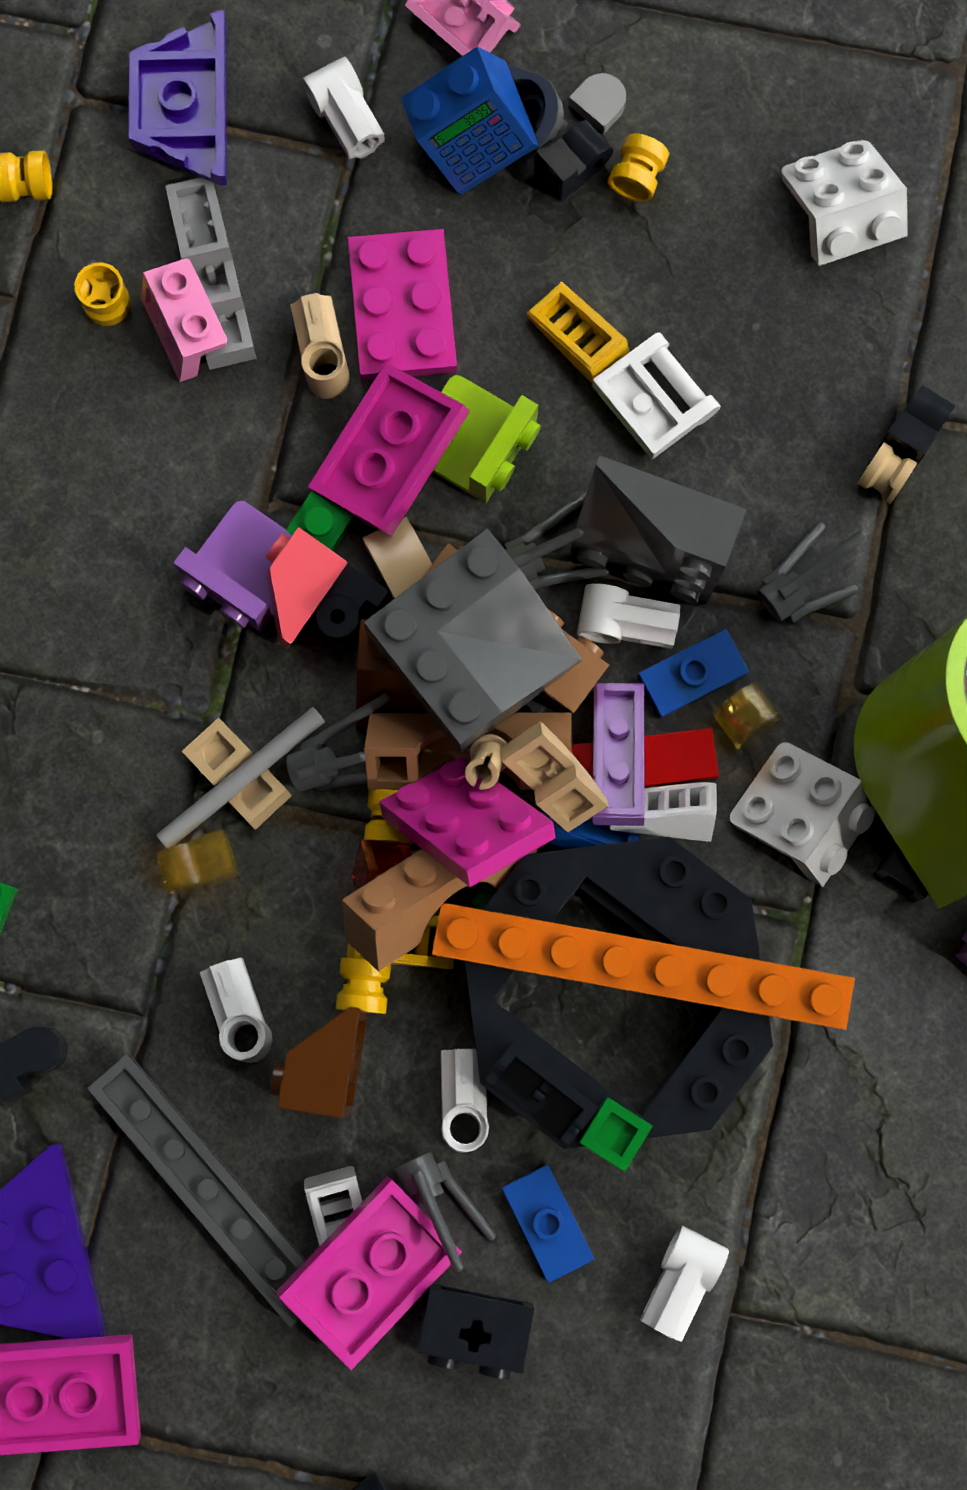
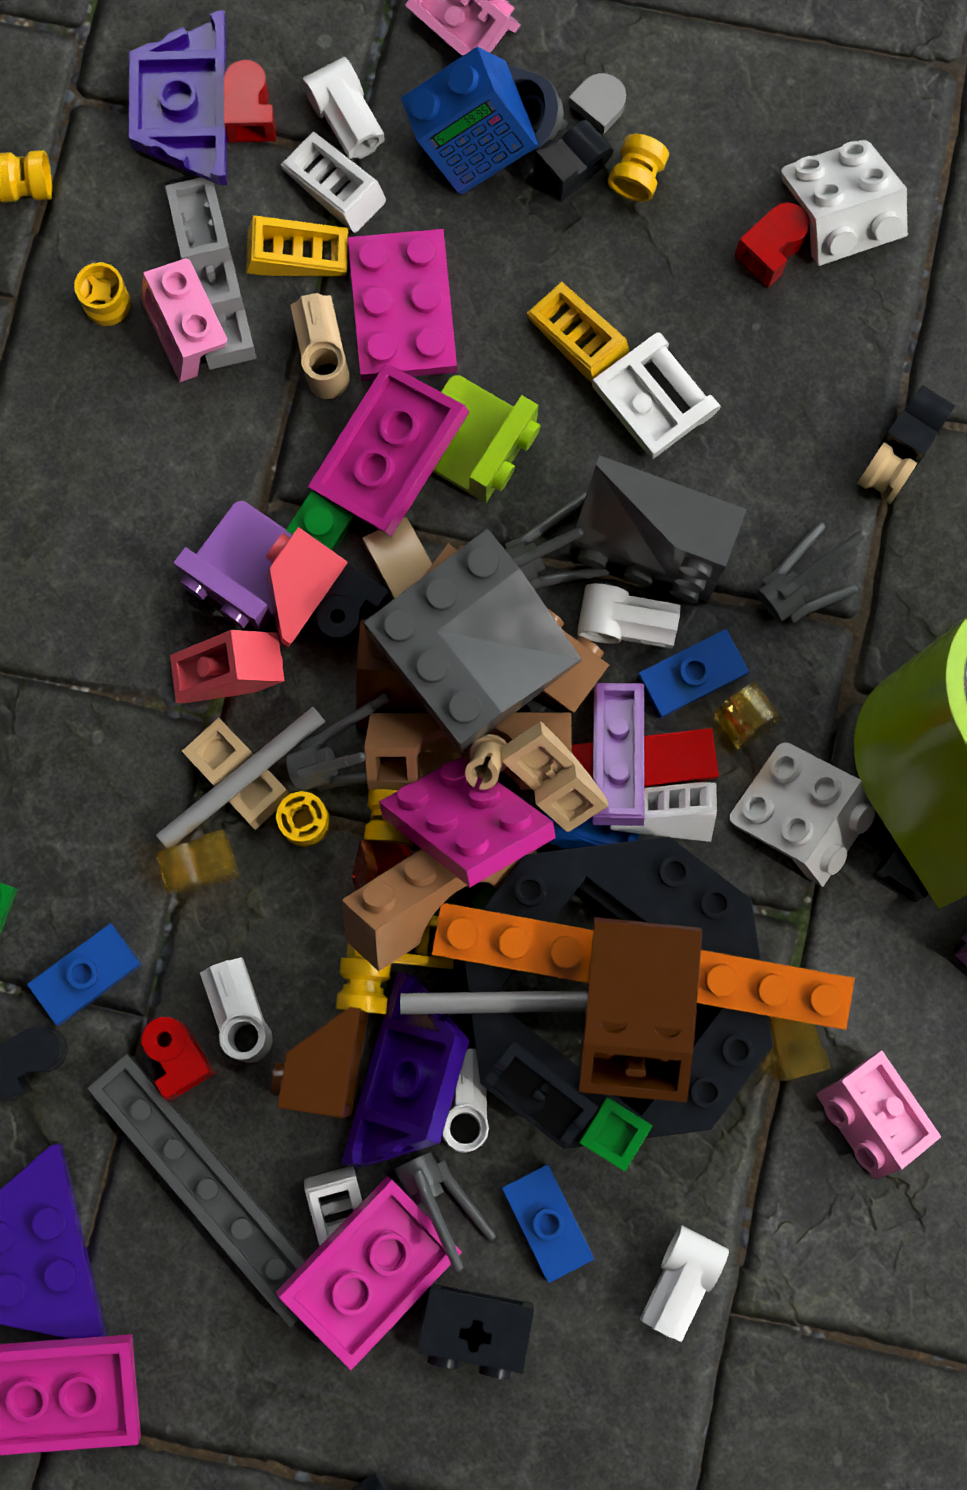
(84, 974): none -> blue plate
(178, 1053): none -> red leg
(227, 666): none -> coral slope
(246, 104): none -> leg
(279, 264): none -> yellow slope
(310, 823): none -> yellow wheel
(355, 202): none -> white slope
(406, 1082): none -> dark purple wing
(493, 1002): none -> light grey bar
(640, 1010): none -> reddish brown slope
(772, 240): none -> red leg
(796, 1049): none -> clear yellow leg
(878, 1116): none -> bright pink bracket

